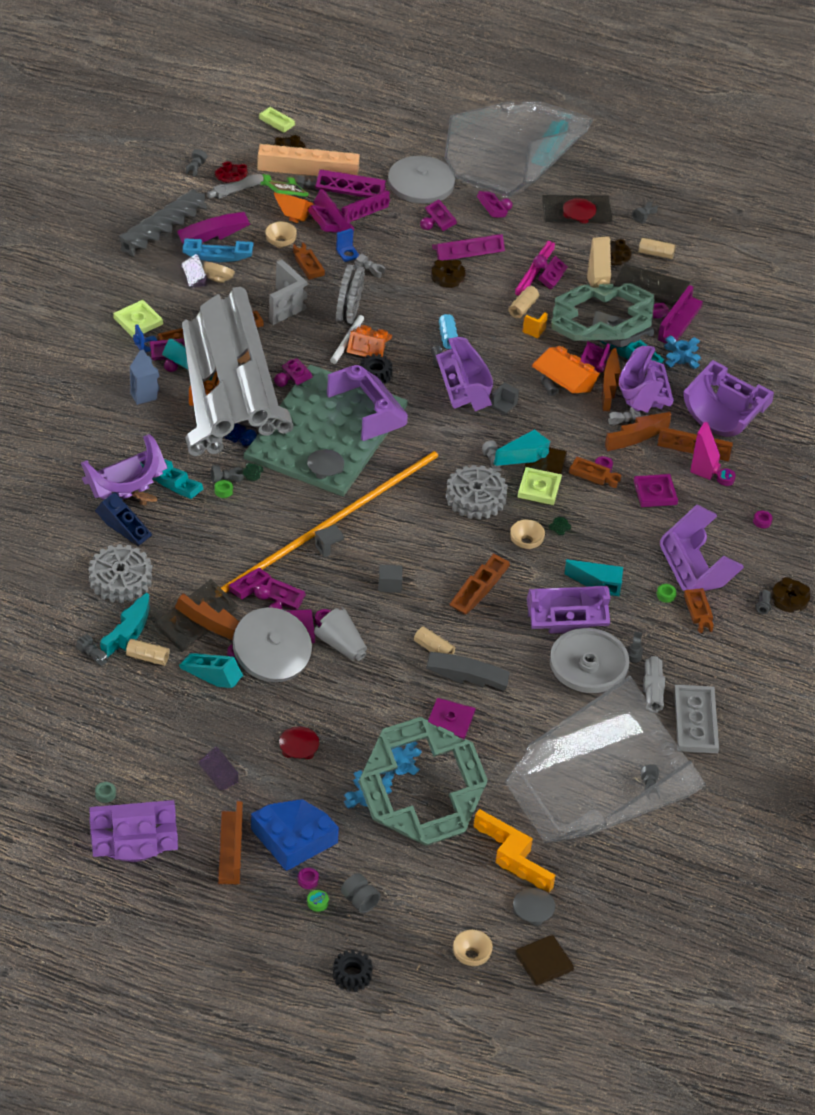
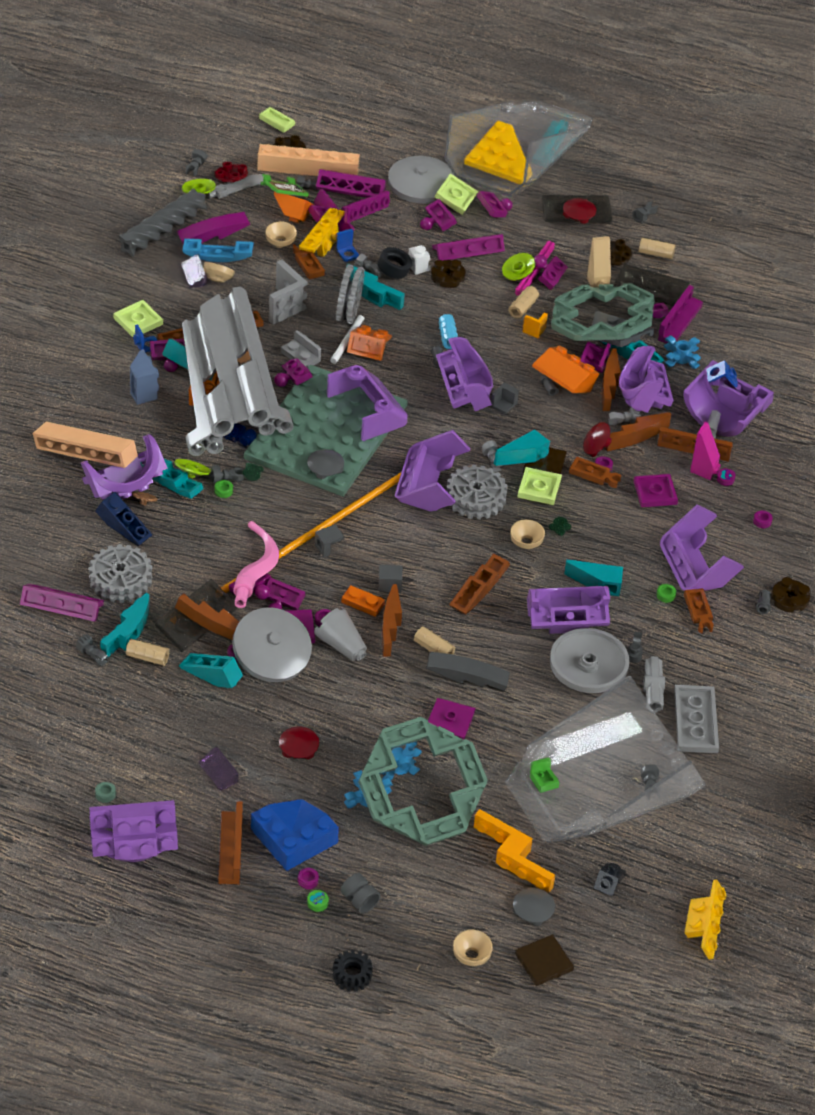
(61, 602): none -> magenta fence
(85, 444): none -> light nougat brick
(192, 468): none -> lime dish
(200, 185): none -> lime dish
(251, 573): none -> bright pink animal
(303, 349): none -> light grey bracket
(324, 233): none -> yellow bracket
(363, 601): none -> orange plate
(379, 293): none -> teal slope
(380, 363): black tyre -> none
(391, 619): none -> dark orange slope
(398, 256): none -> black tyre
(419, 259): none -> white brick
(421, 470): none -> medium lavender windscreen
(456, 194): none -> yellowish green plate
(499, 154): none -> yellow plate
(518, 266): none -> lime dish
(543, 776): none -> bright green bracket
(597, 439): none -> dark red dish
(608, 878): none -> black bracket
(705, 918): none -> yellow bracket
(713, 421): none -> light grey piece
(725, 370): none -> blue bracket

